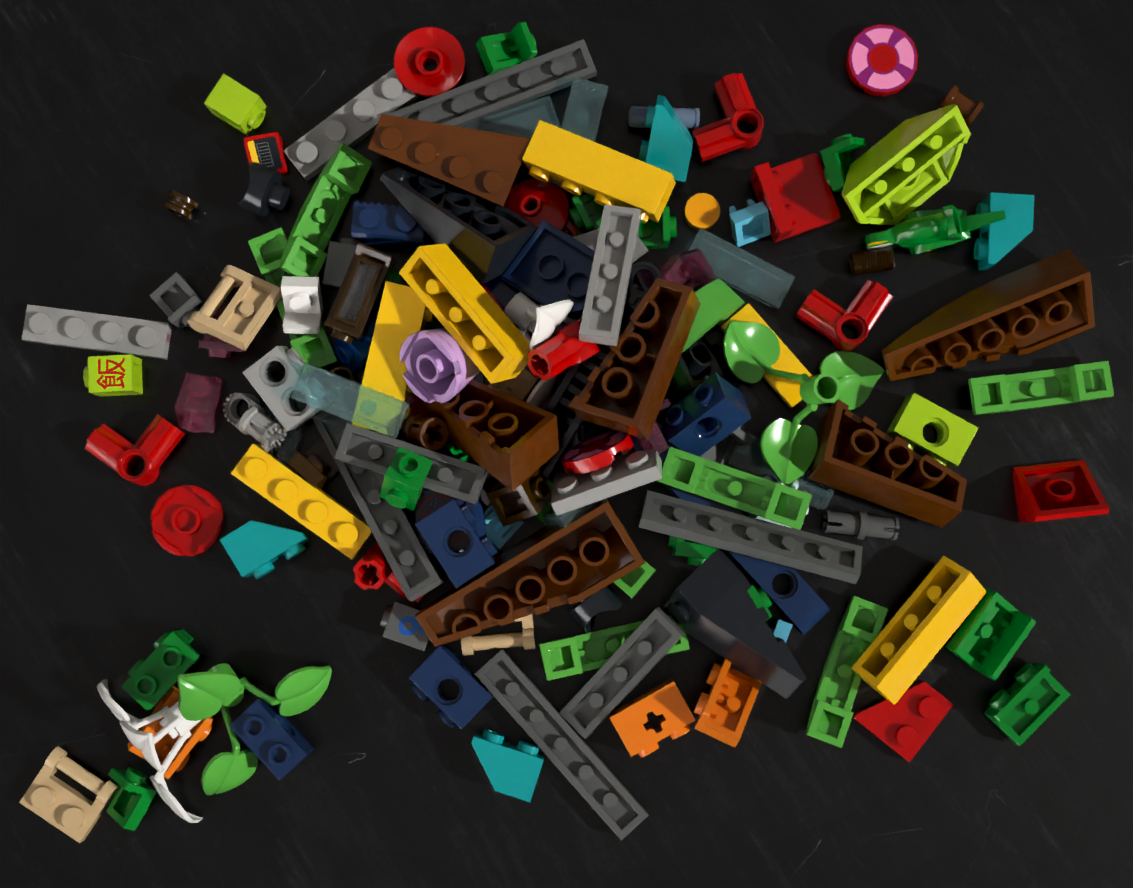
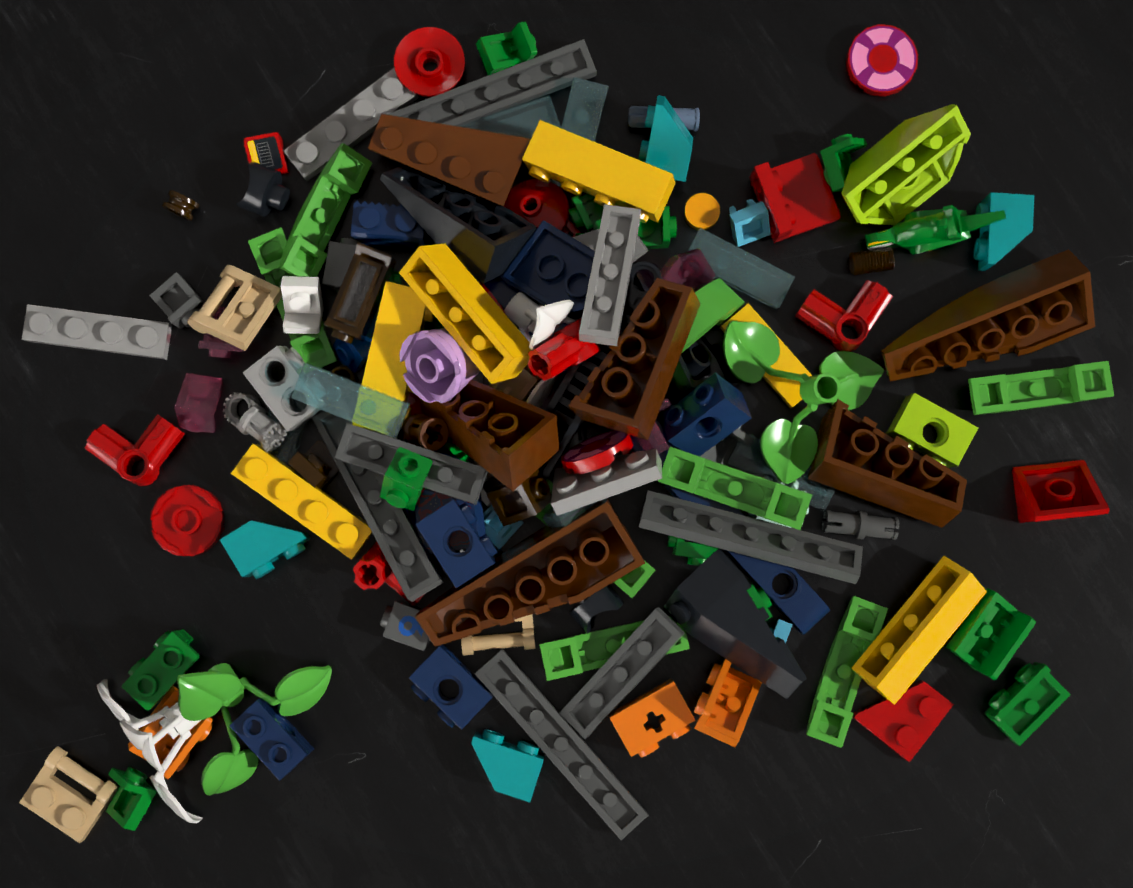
(114, 375): lime brick -> none
(236, 105): lime brick -> none
(738, 109): red piece -> none
(967, 107): reddish brown bush -> none

